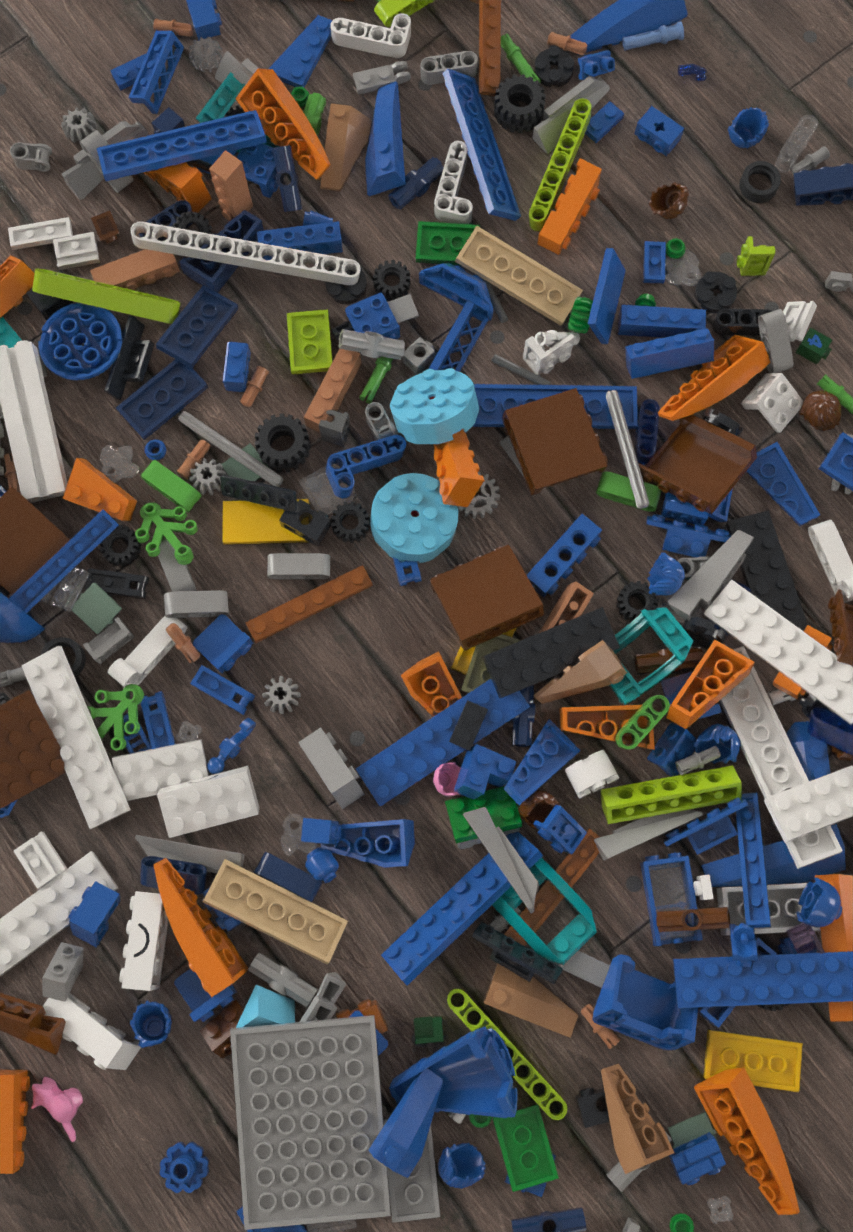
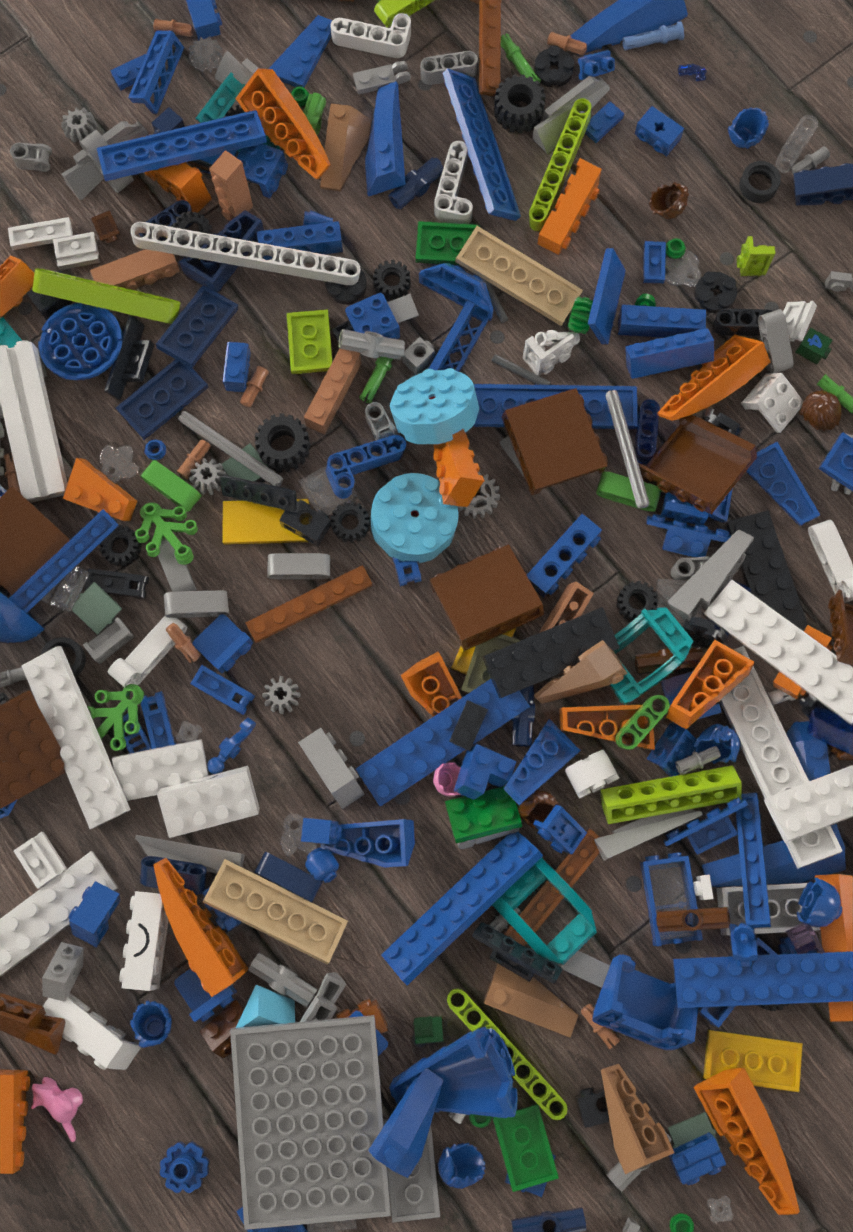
(285, 164): dark blue piece -> none
(336, 431): dark grey hinge -> none
(504, 856): light grey wedge -> none
(666, 576): blue hair -> none

